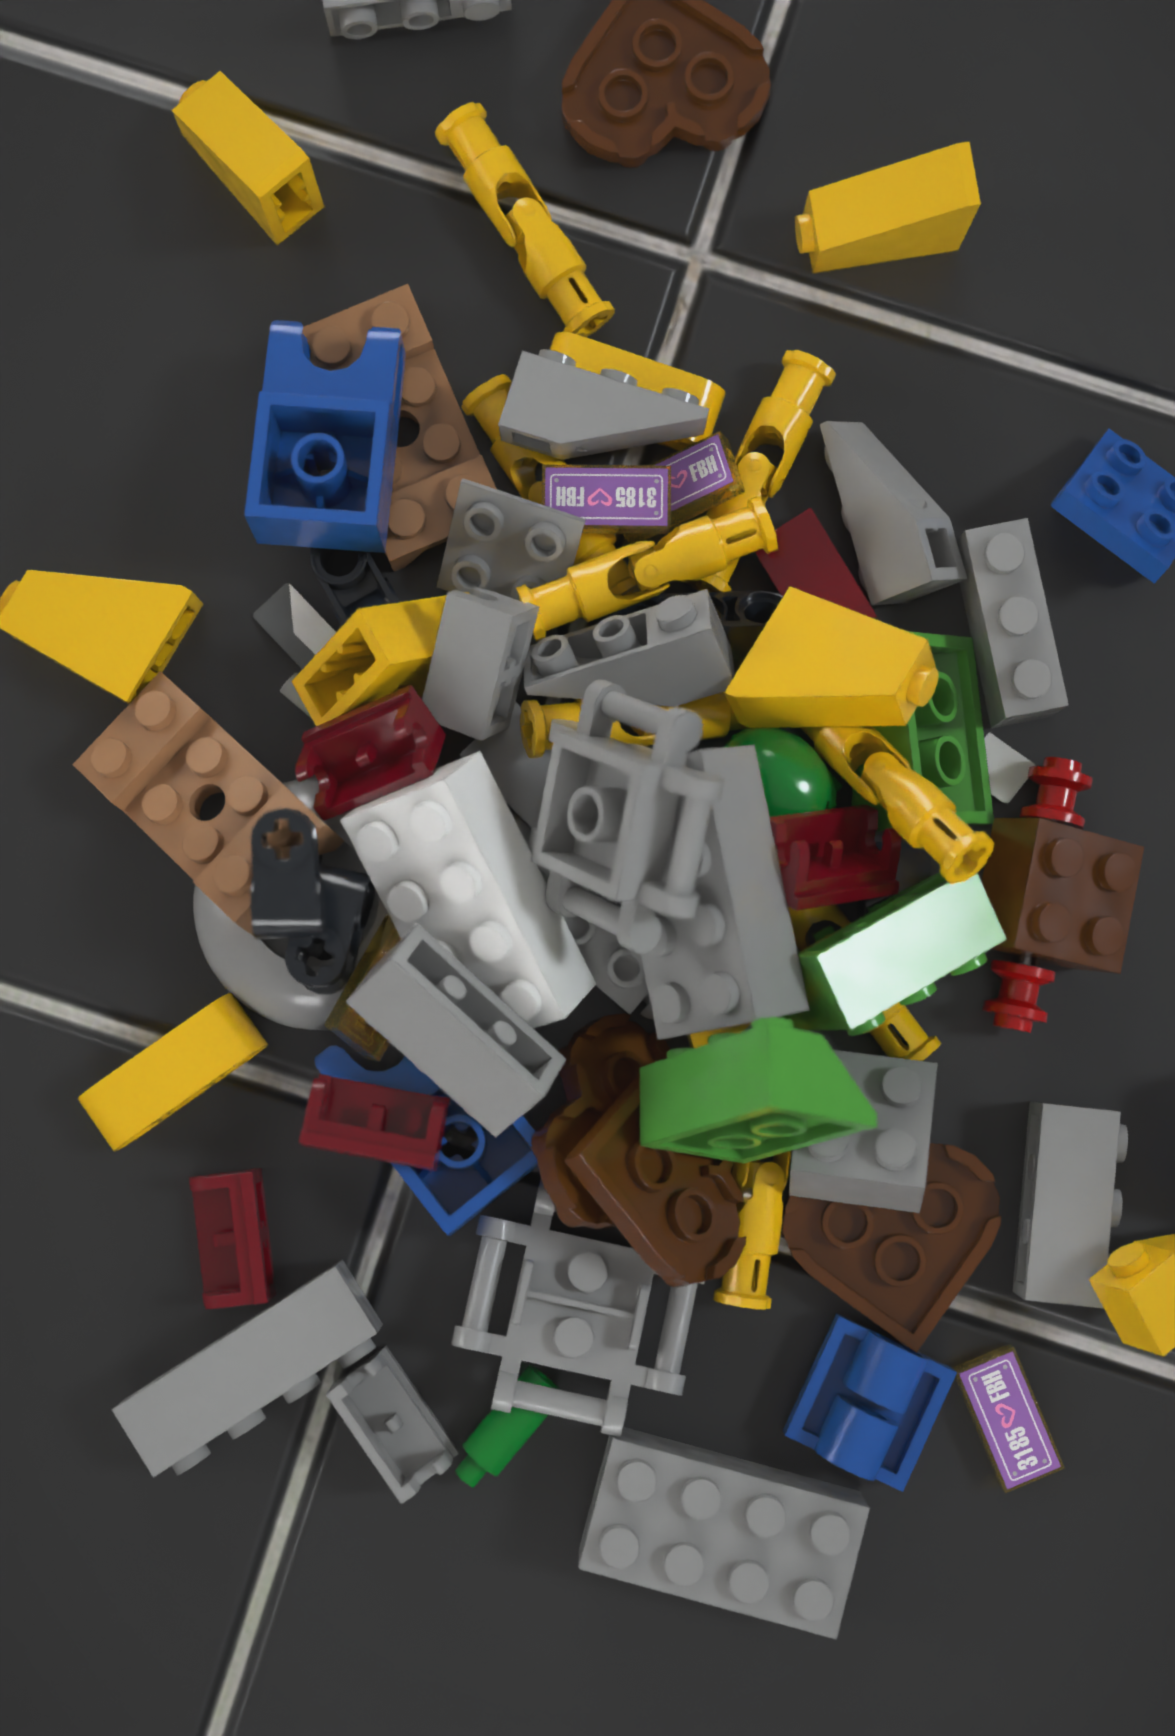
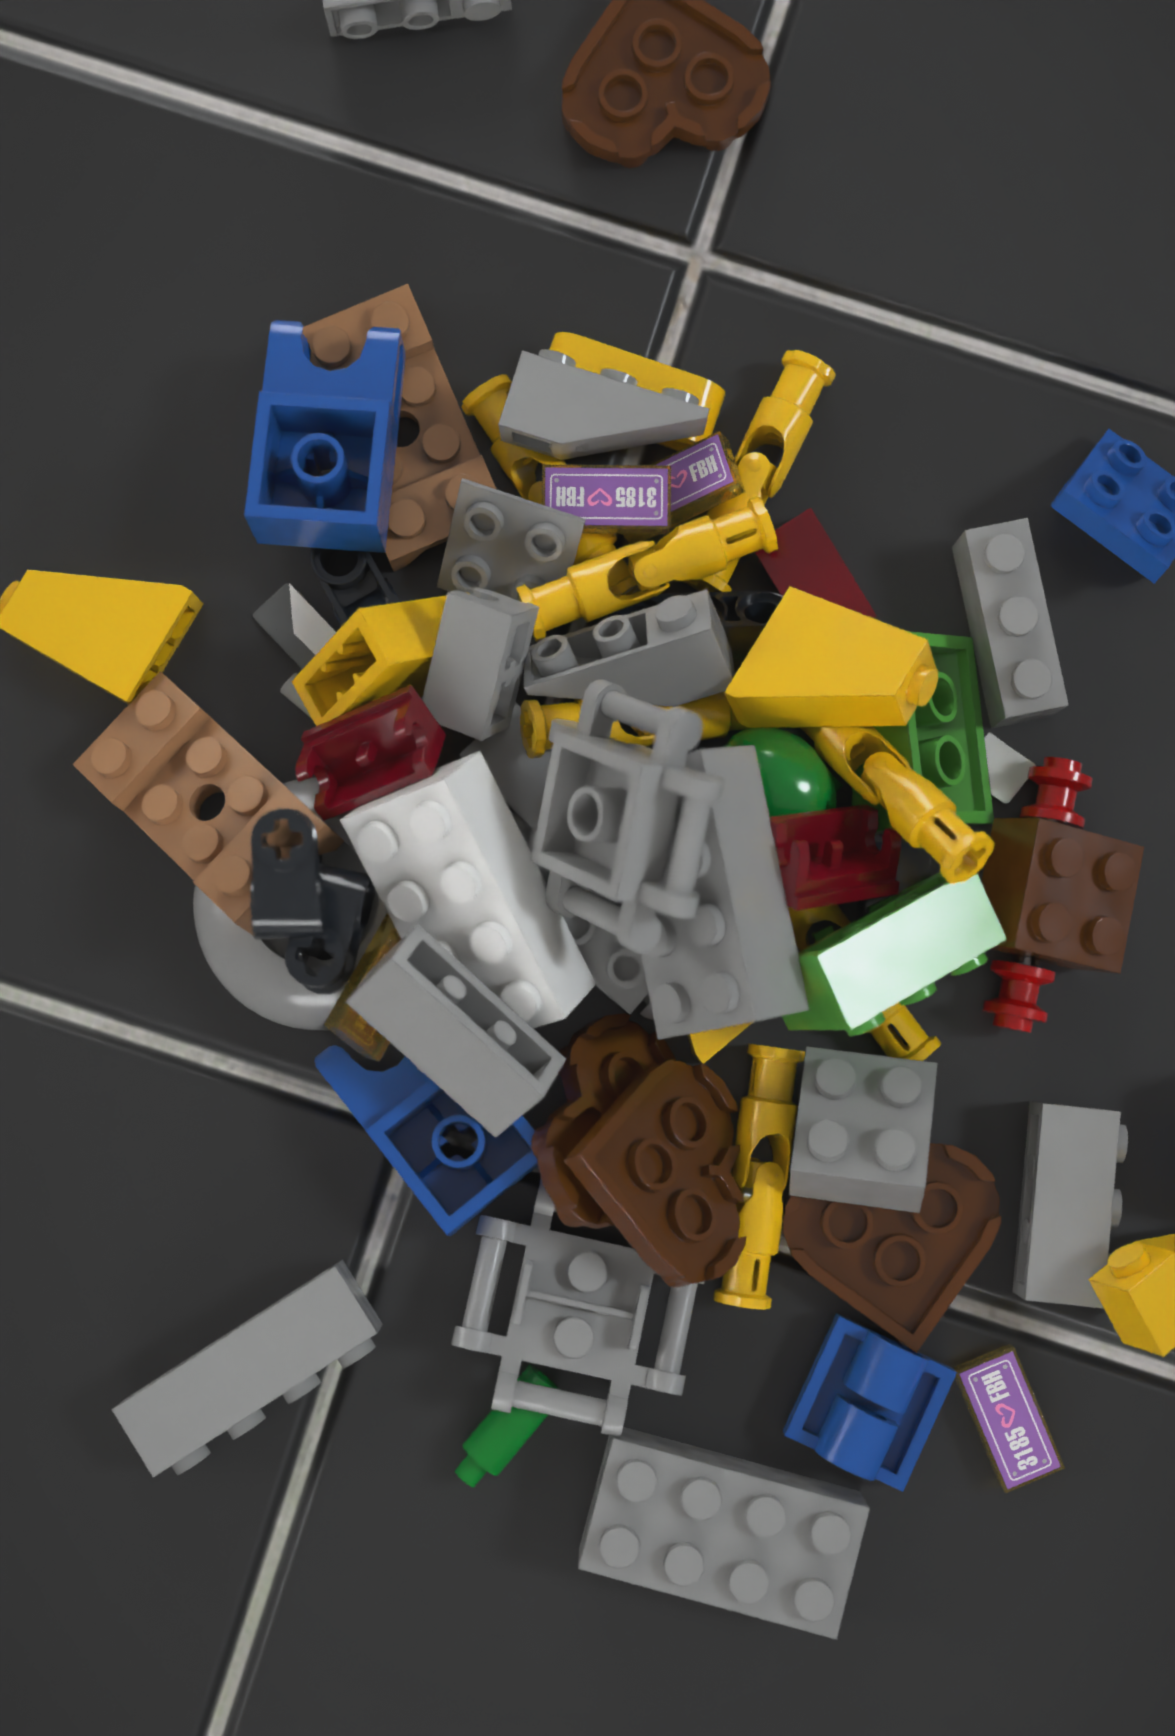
(172, 1071): yellow beam -> none
(233, 1238): dark red hinge -> none
(250, 155): yellow slope -> none
(375, 1122): dark red hinge -> none
(392, 1423): light grey hinge -> none
(542, 247): yellow piece -> none
(750, 1095): bright green slope -> none
(891, 212): yellow slope -> none
(895, 526): light grey slope -> none

